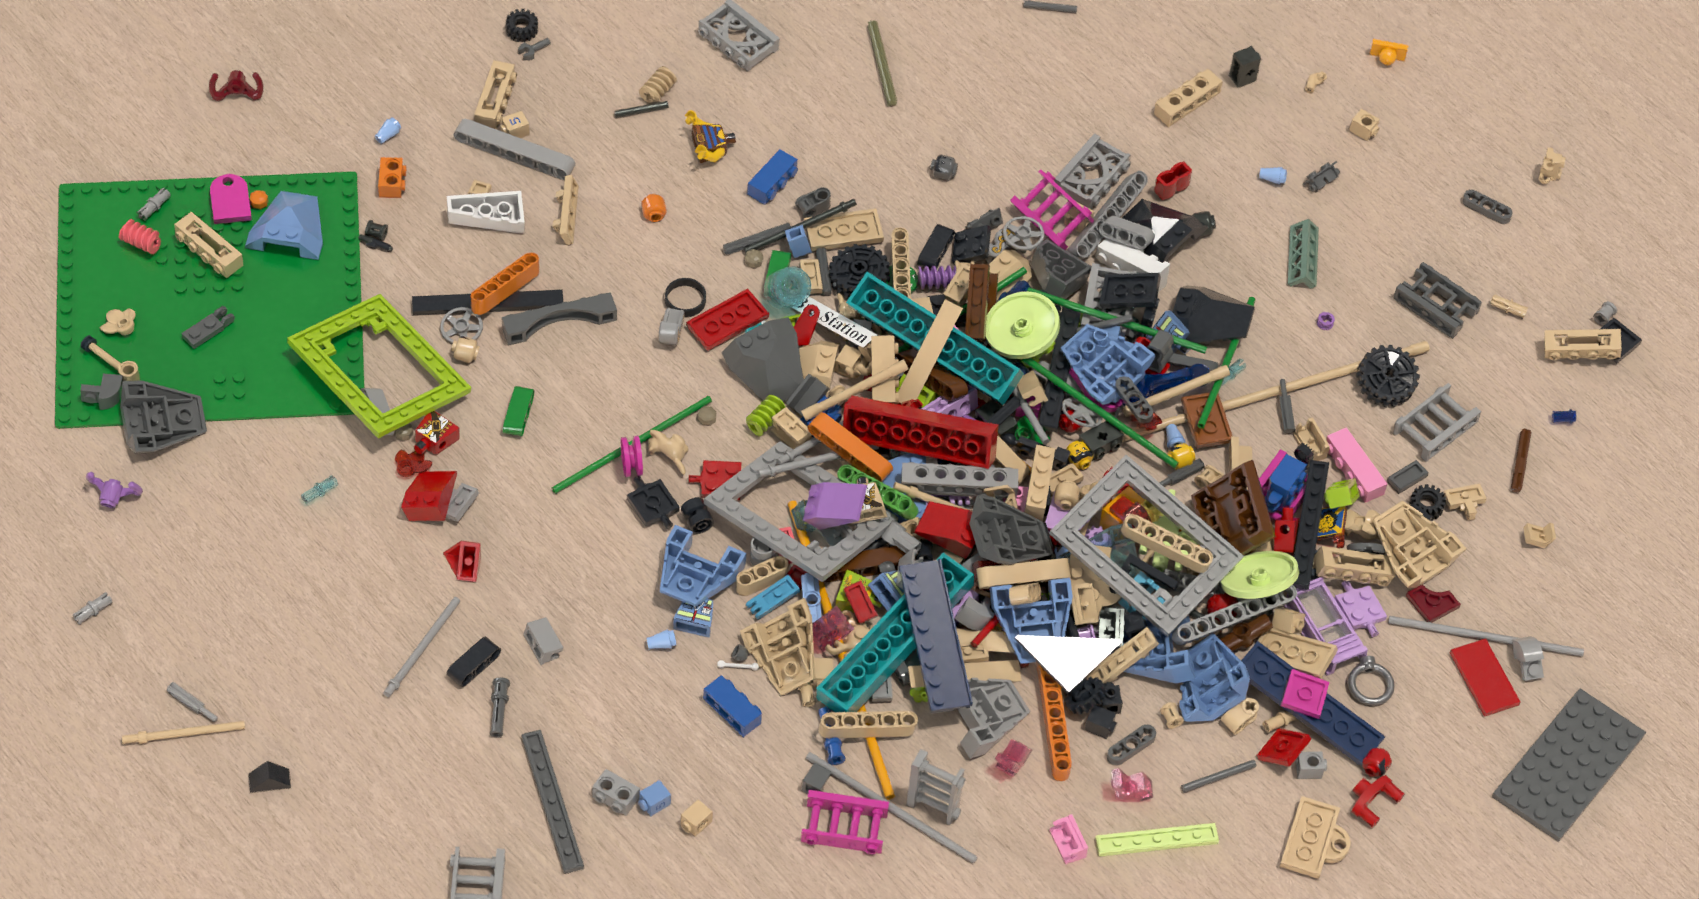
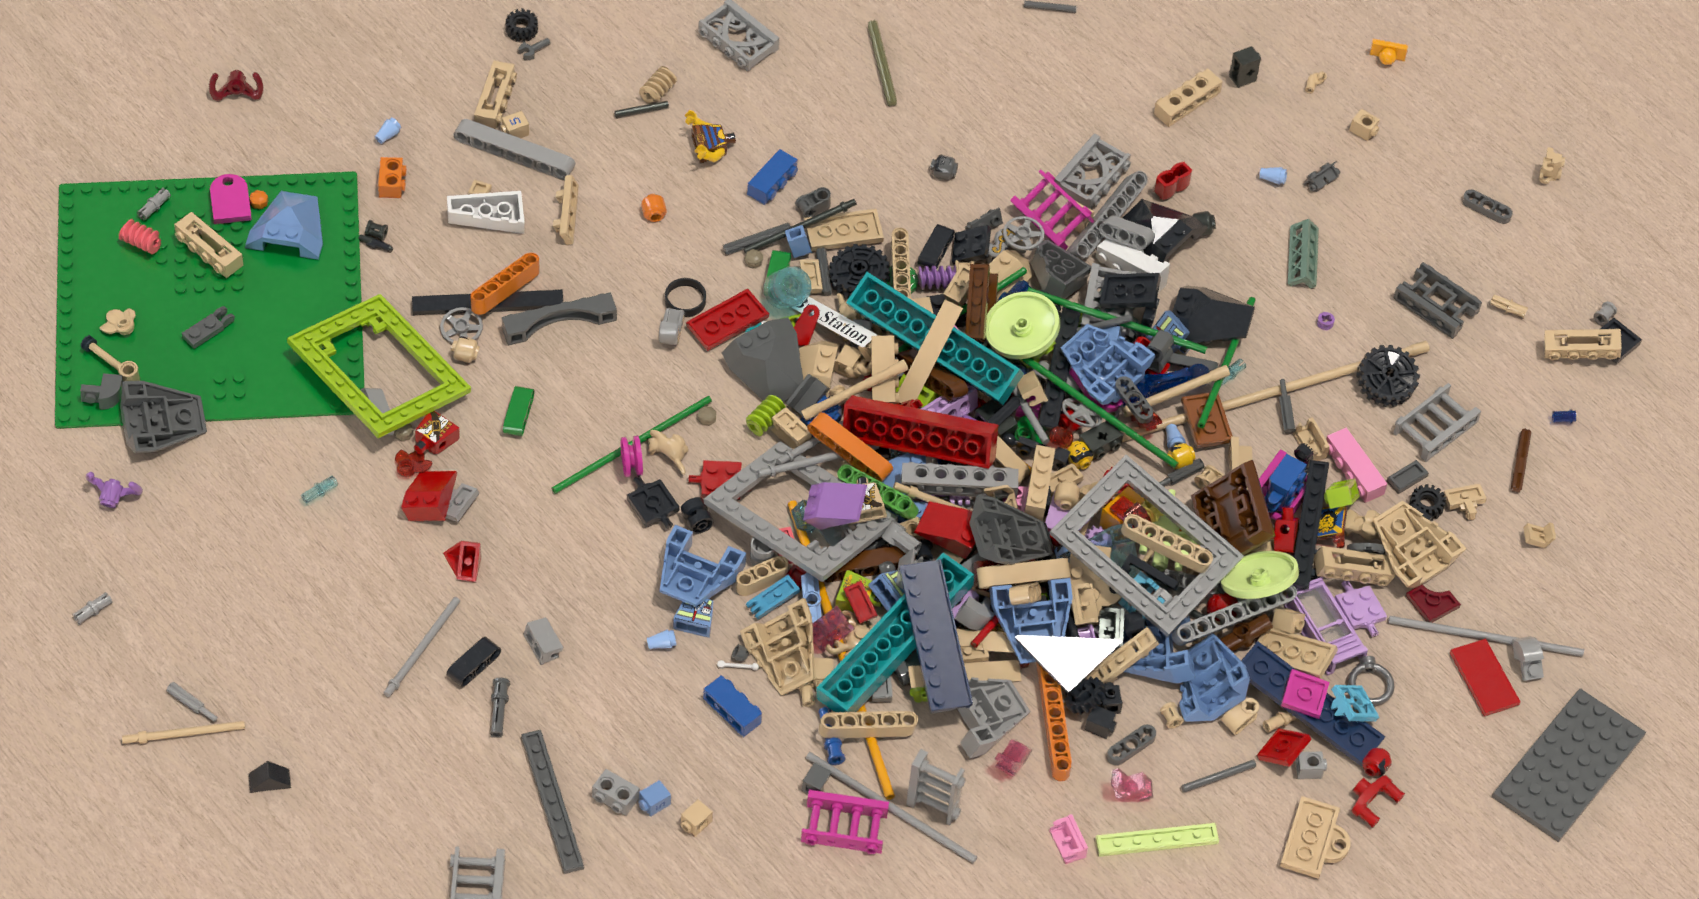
(1061, 437): none -> clear red wheel
(1363, 704): none -> medium azure piece

